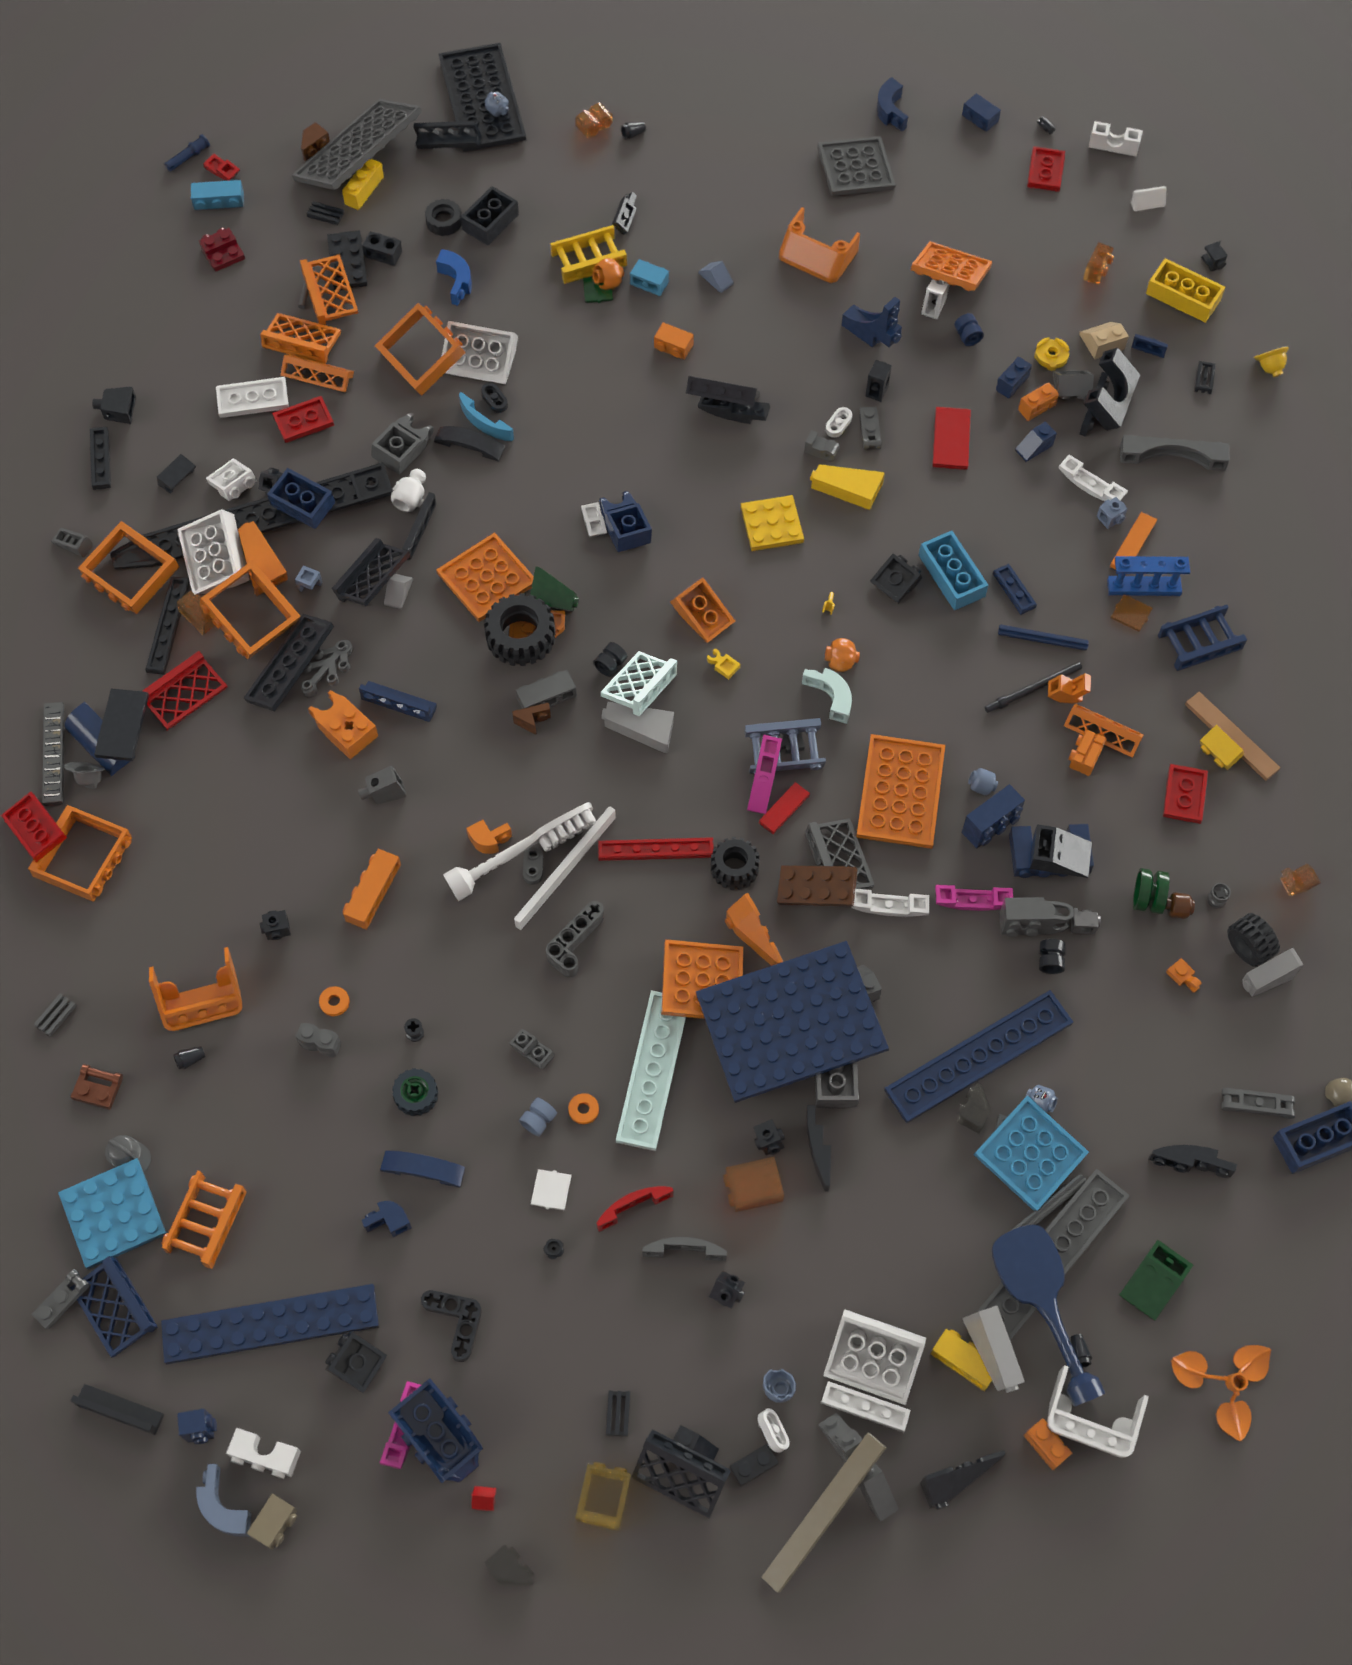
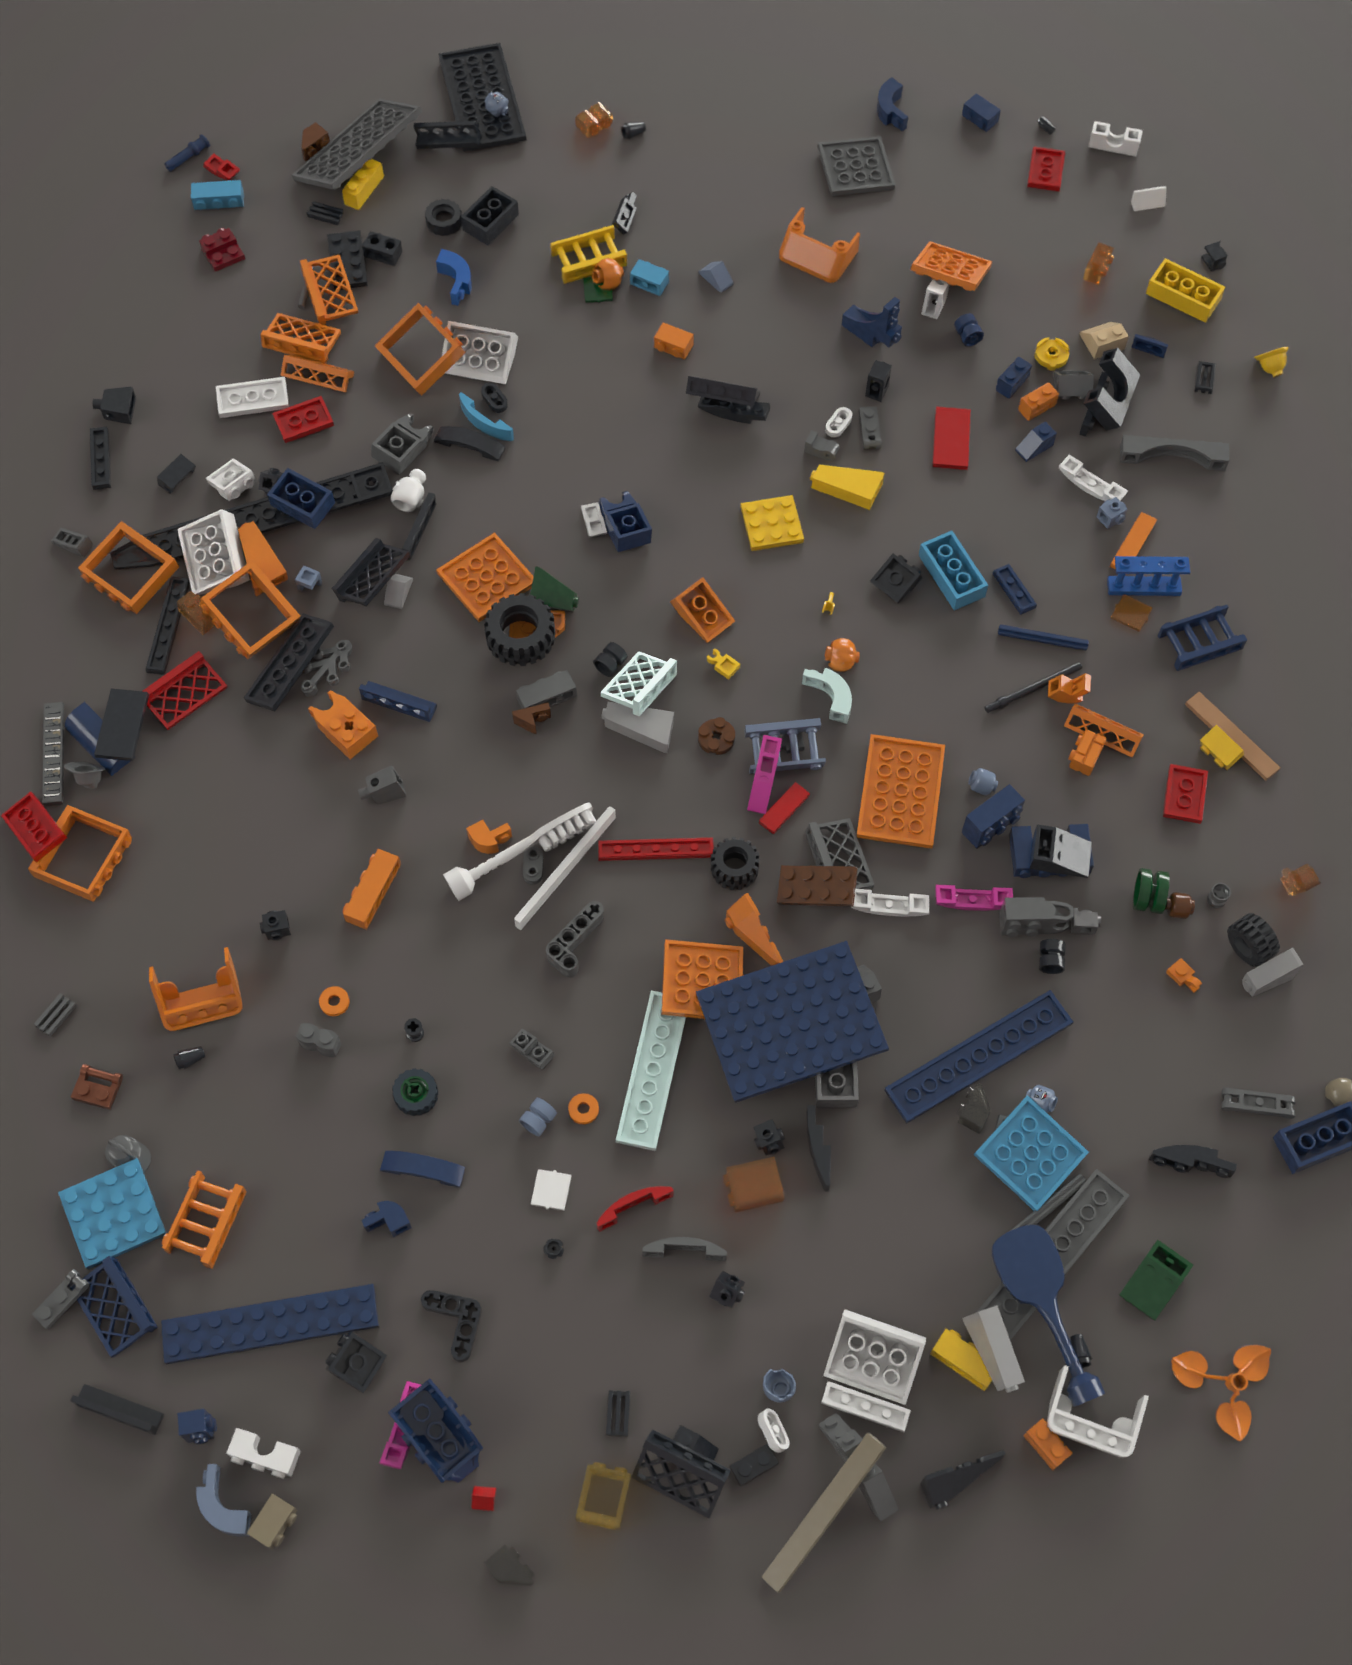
(712, 727): none -> reddish brown plate

